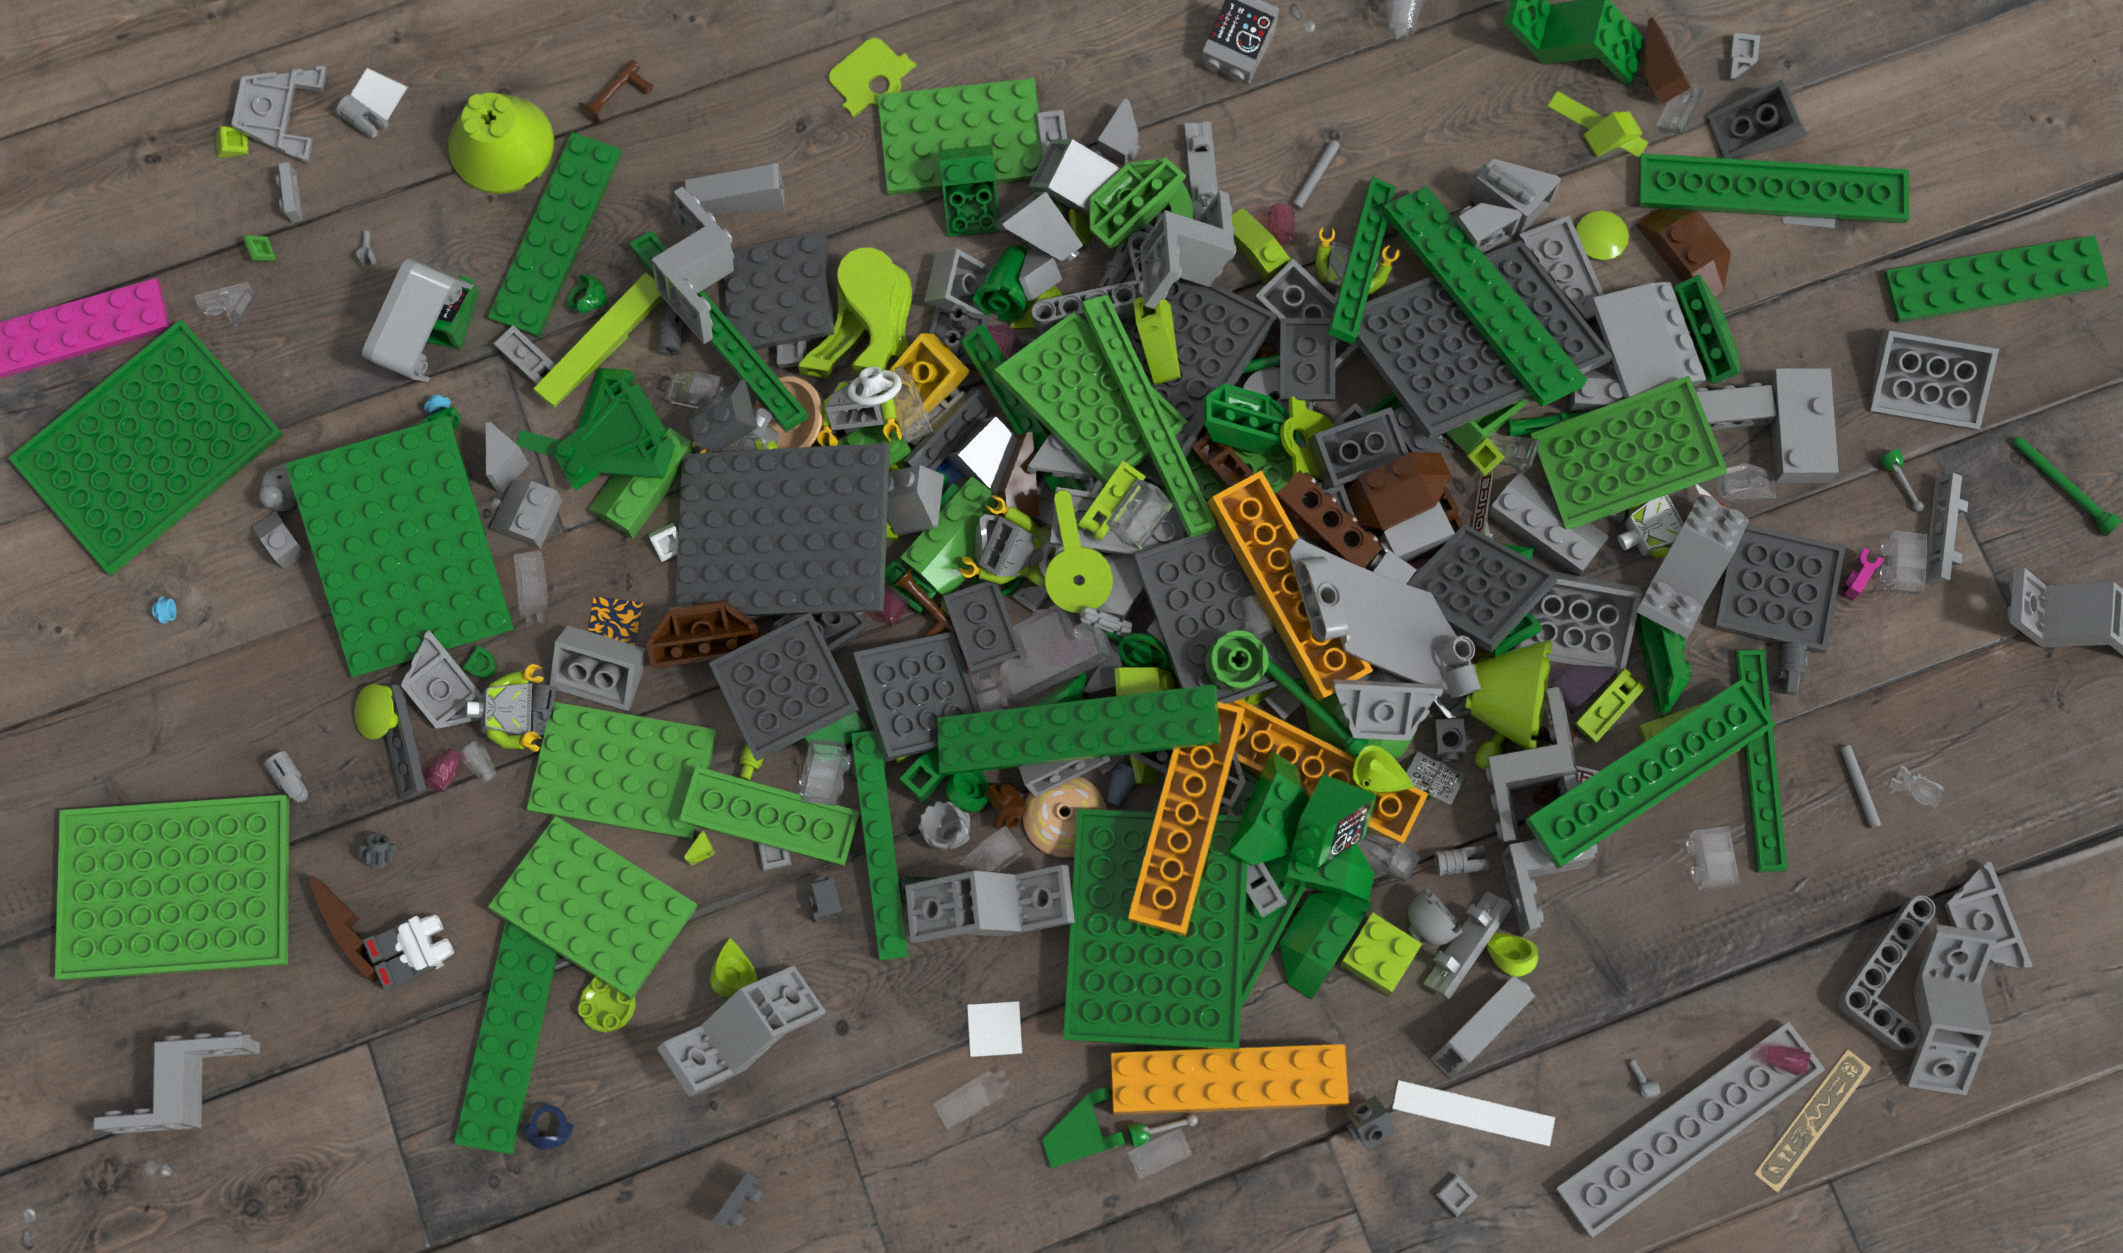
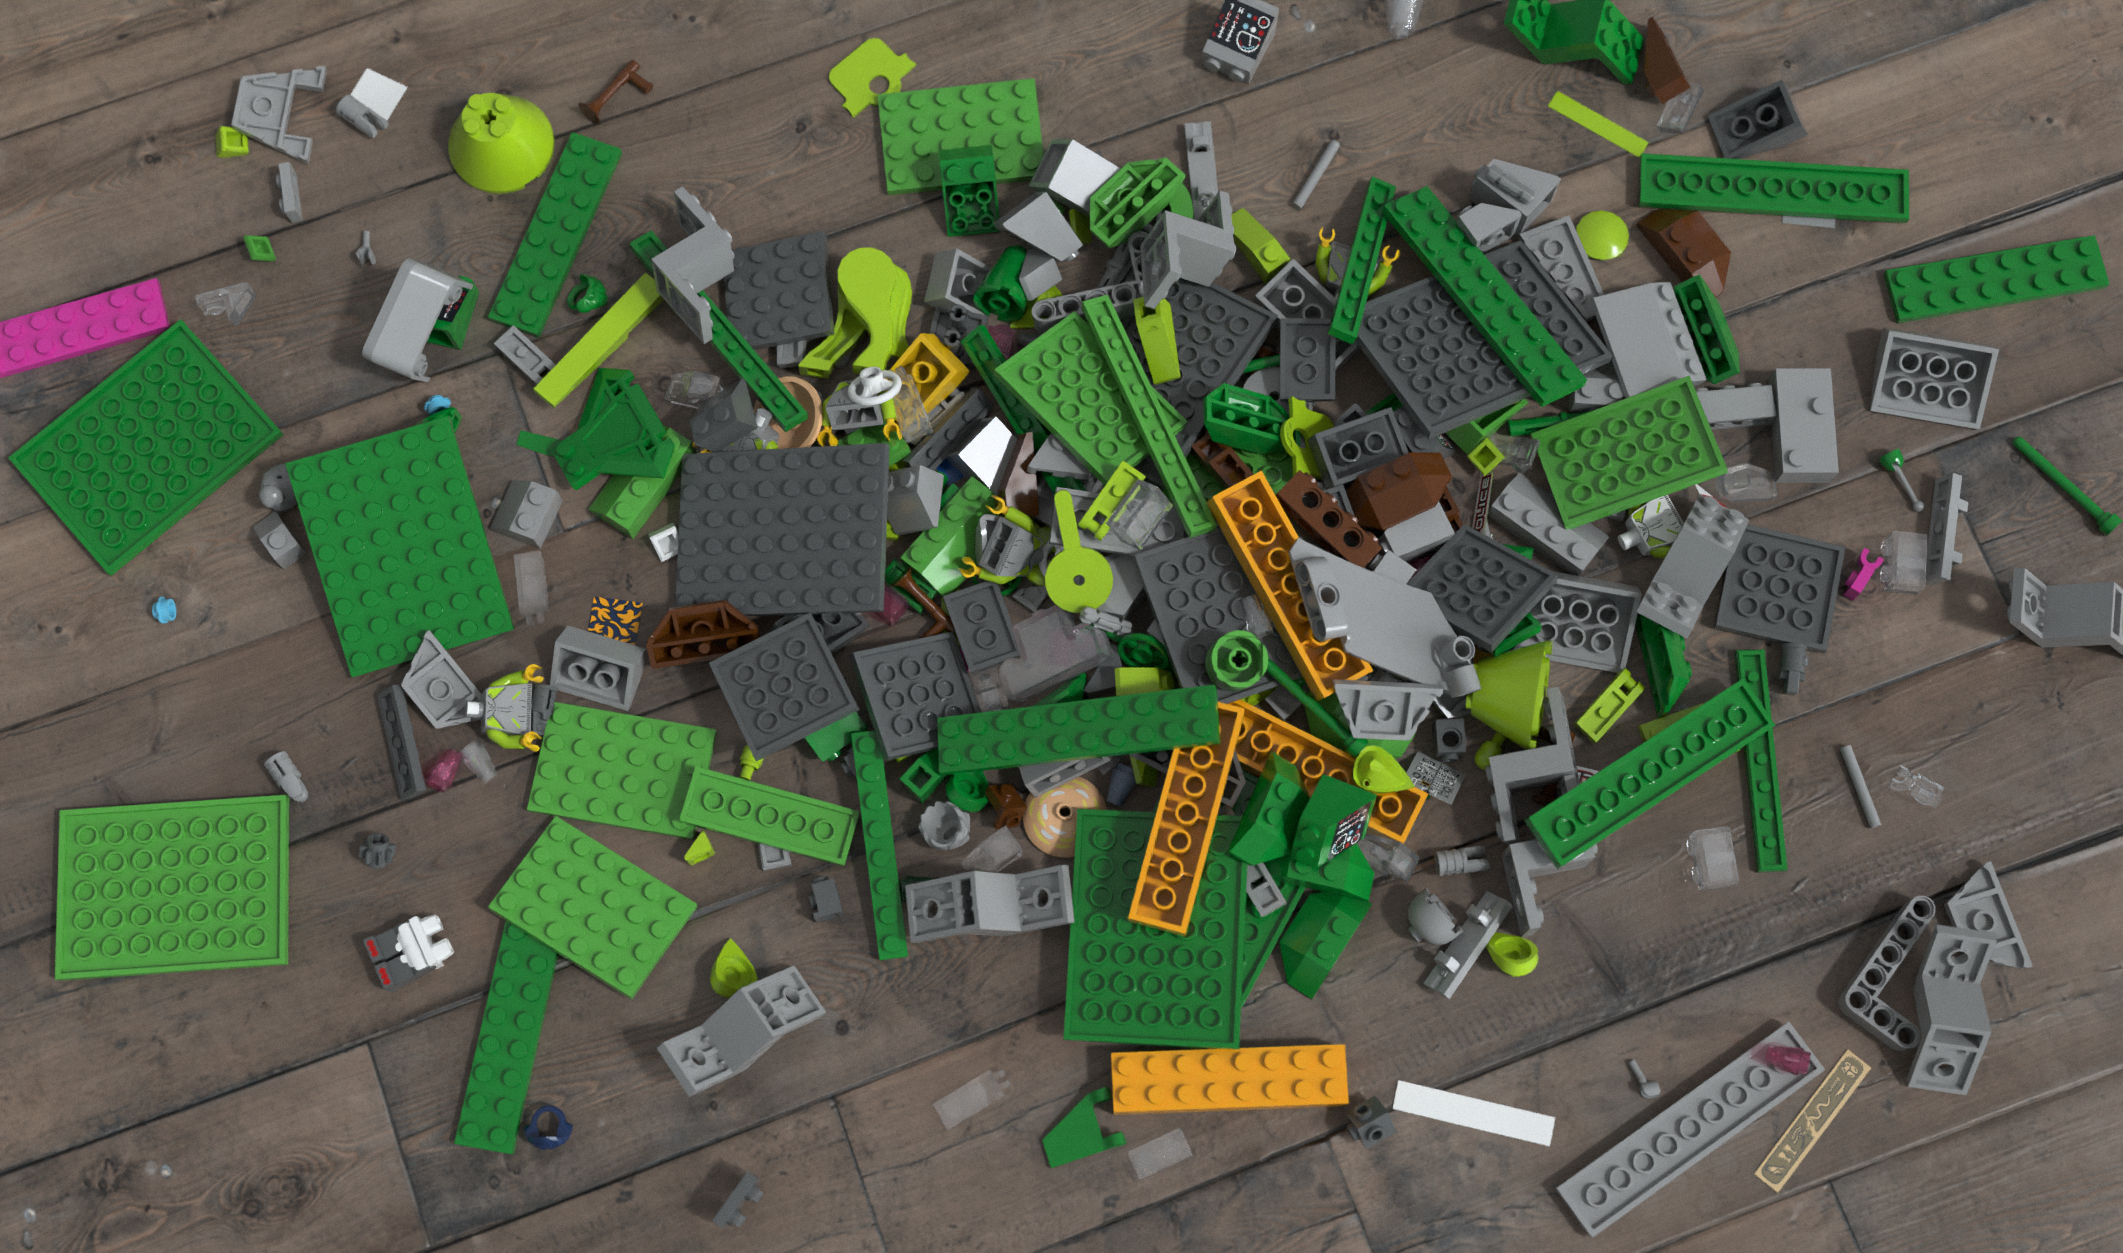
(177, 1083): light grey bracket -> none
(340, 922): reddish brown slope -> none
(375, 711): lime dish -> none
(481, 664): green tile -> none
(503, 458): light grey slope -> none
(605, 1007): lime dish -> none
(670, 334): dark grey hinge -> none
(740, 190): light grey slope -> none
(823, 772): clear brick -> none
(994, 1029): white sticker -> none
(1051, 127): light grey plate -> none
(1120, 136): light grey slope -> none
(1140, 1133): hinge -> none
(1281, 223): clear pink brick -> none
(1380, 954): lime brick -> none
(1456, 1195): light grey tile -> none
(1482, 1027): light grey slope -> none
(1581, 683): clear purple slope -> none
(1612, 132): lime slope -> none
(1743, 53): light grey slope -> none

